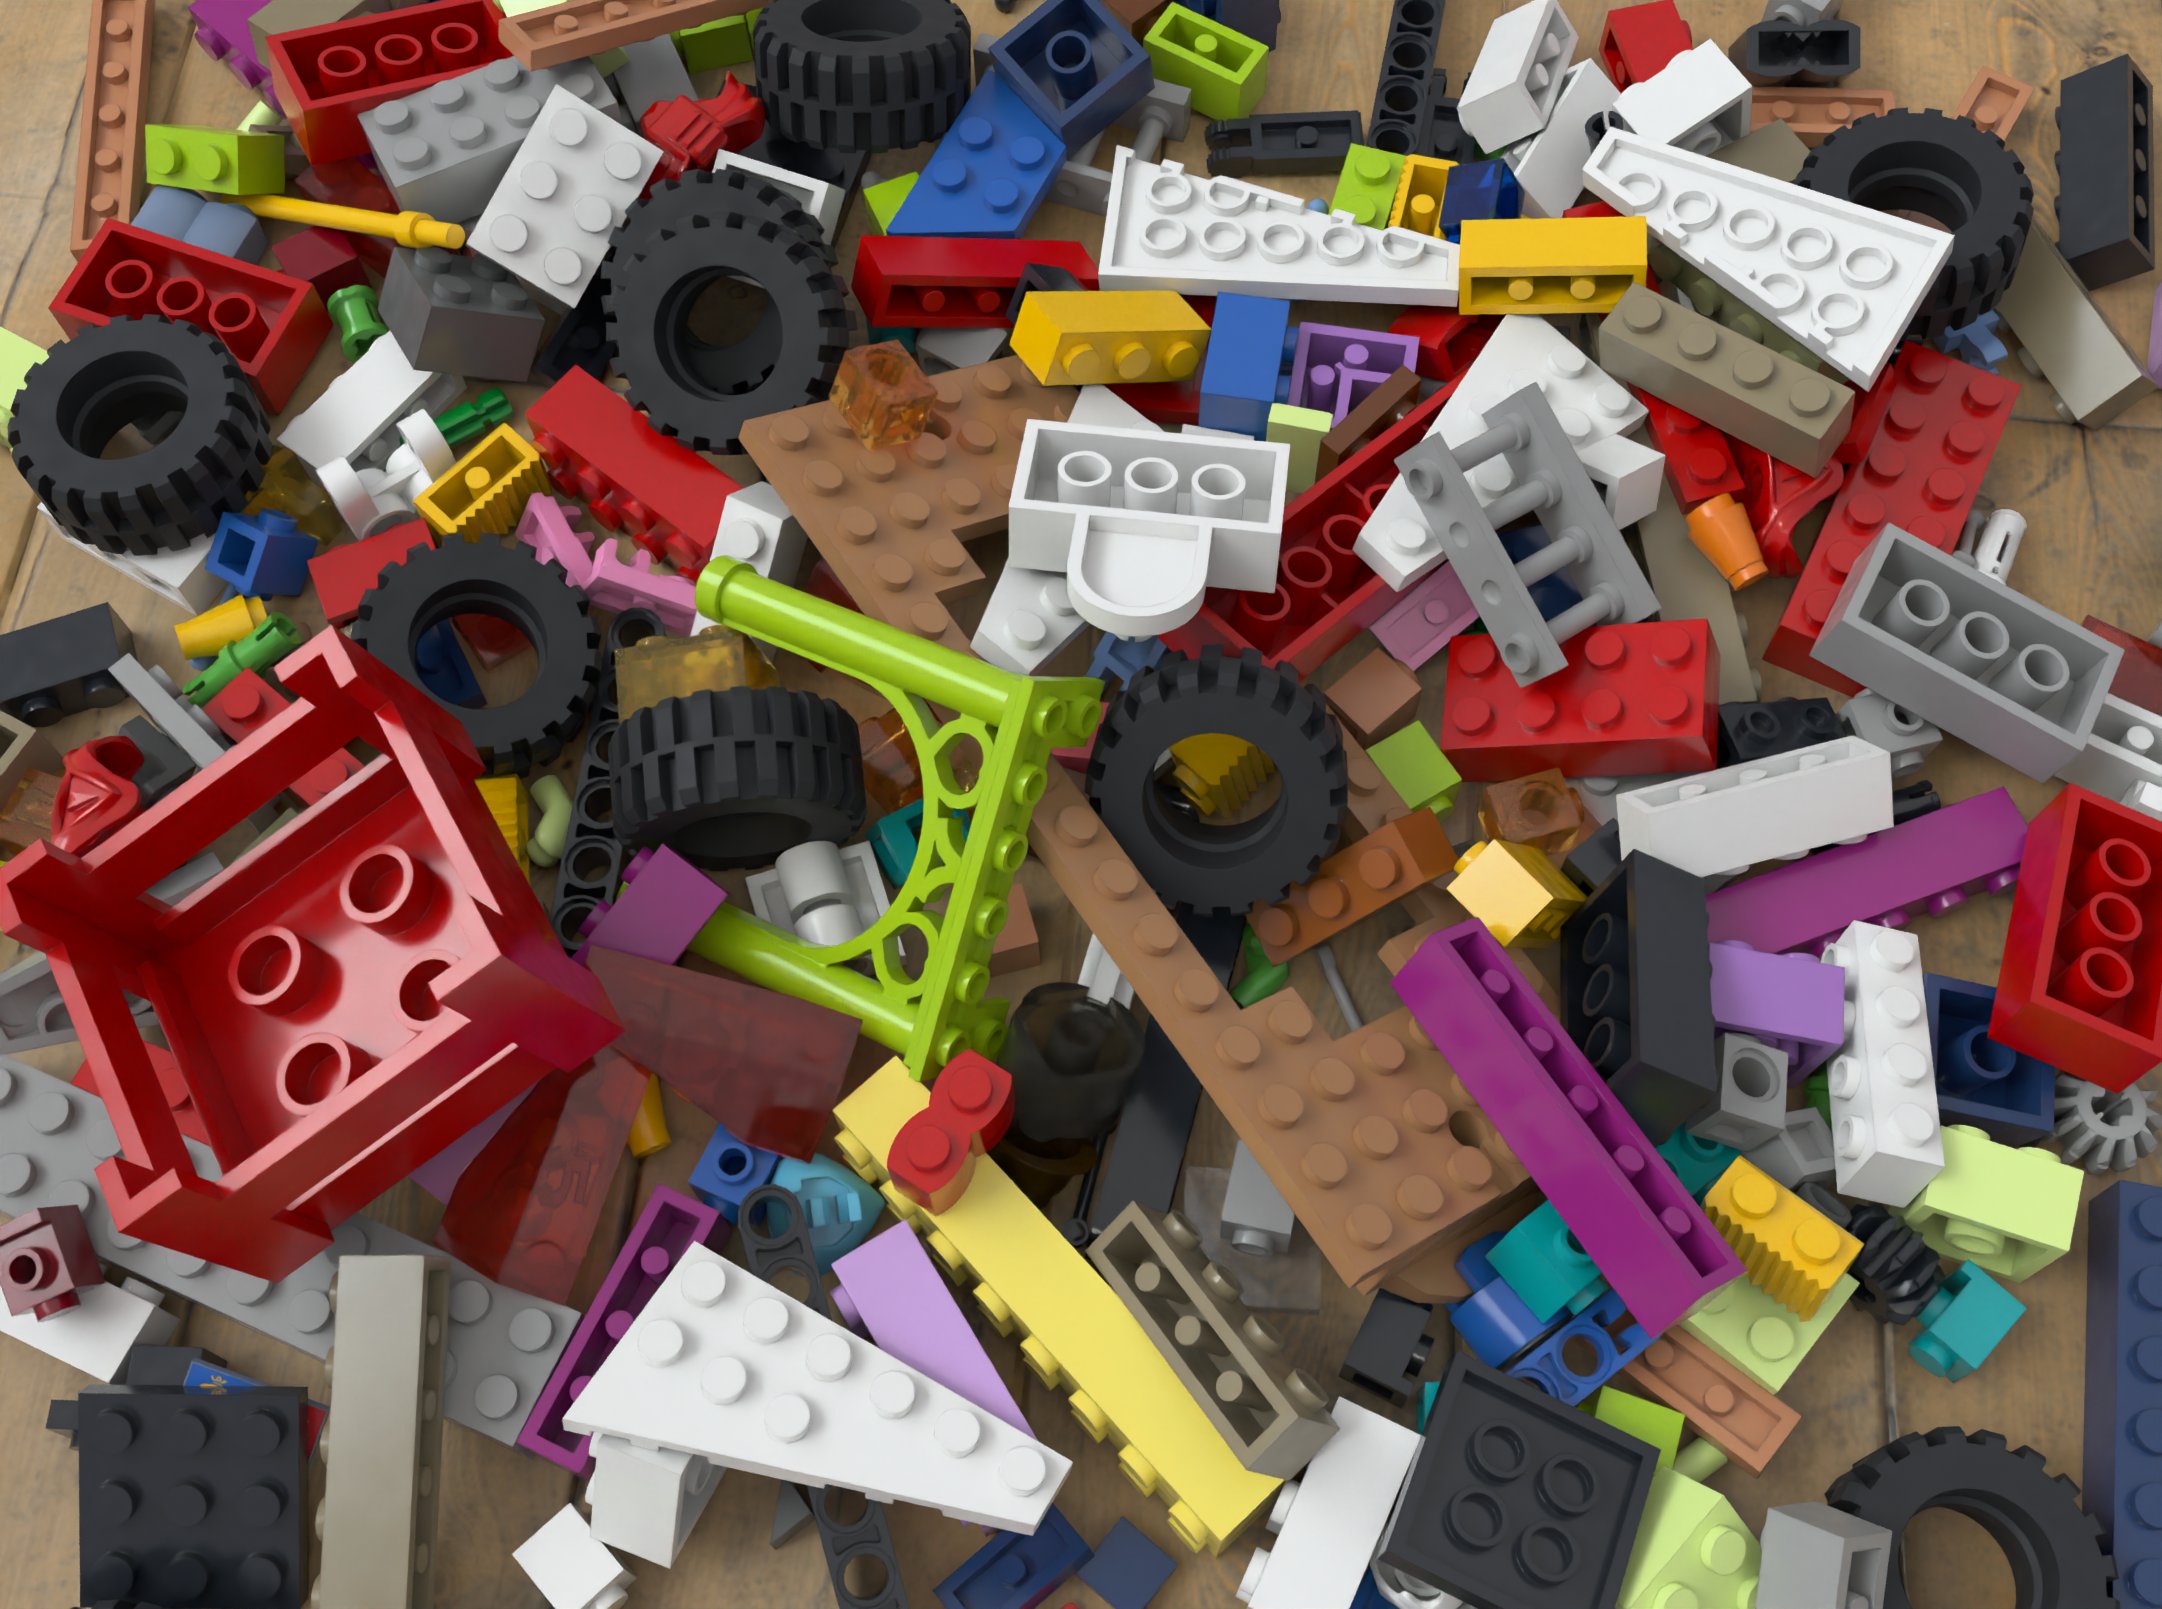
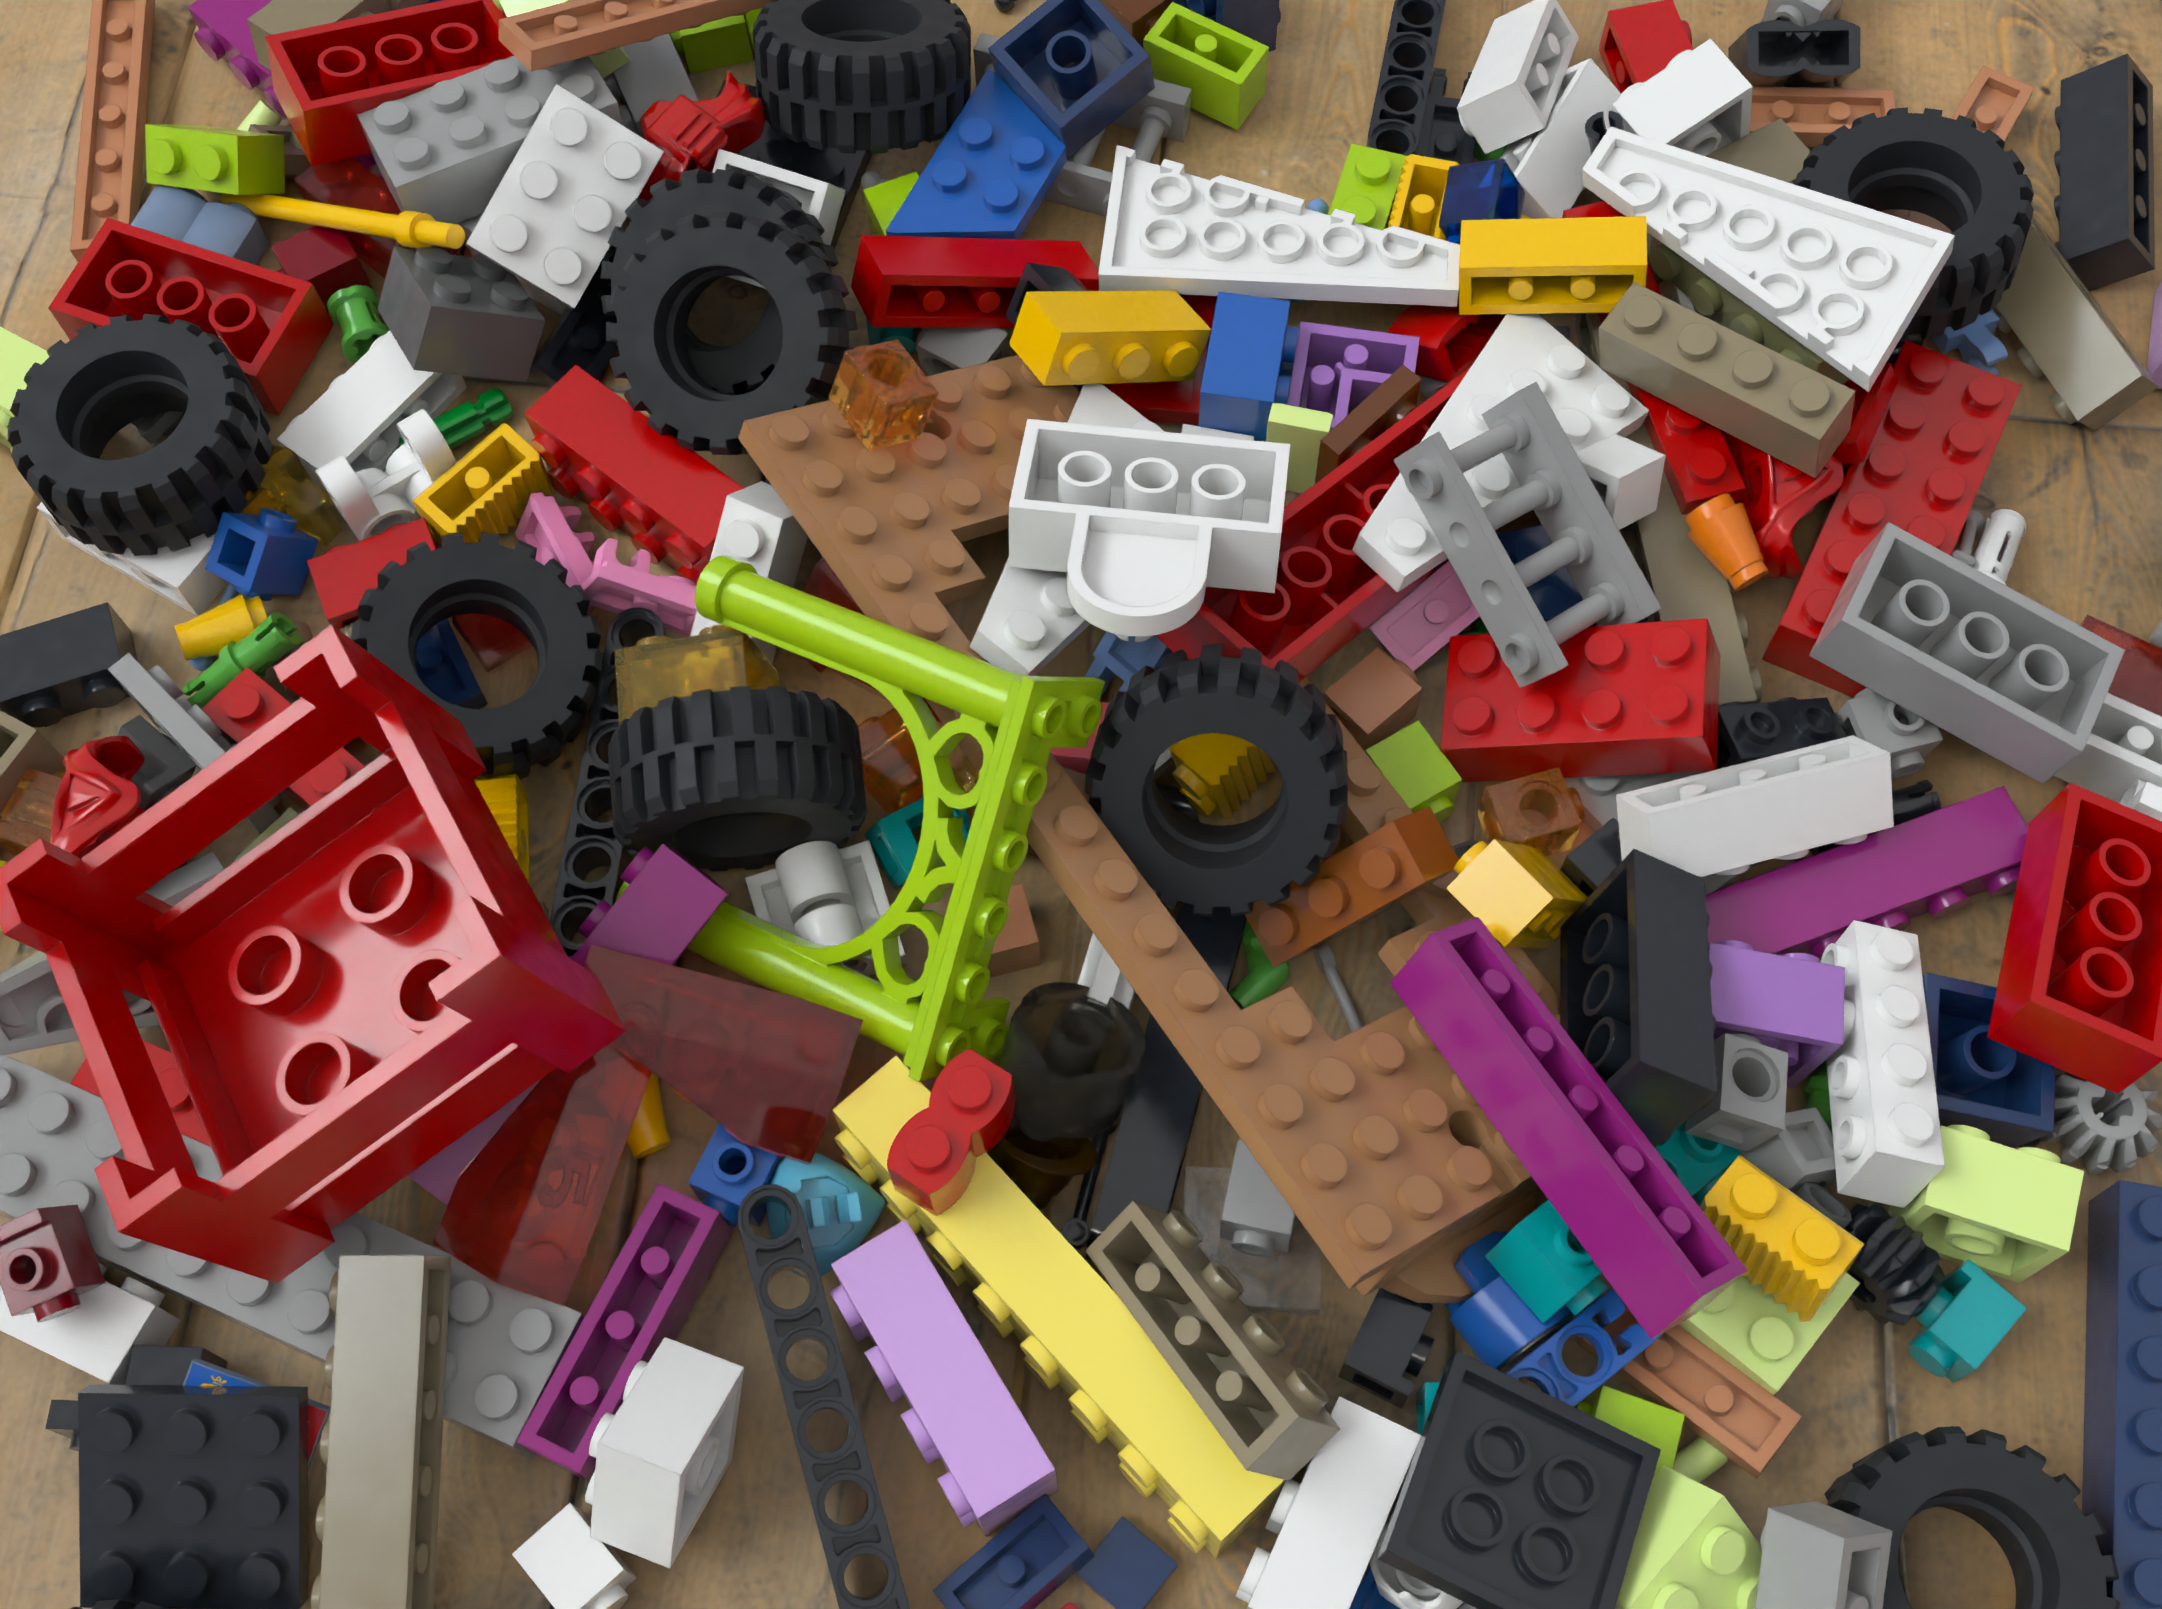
(551, 832): yellowish green arm -> none
(789, 1395): white wing -> none
(790, 1516): dark grey piece -> none
(1282, 143): black hinge -> none

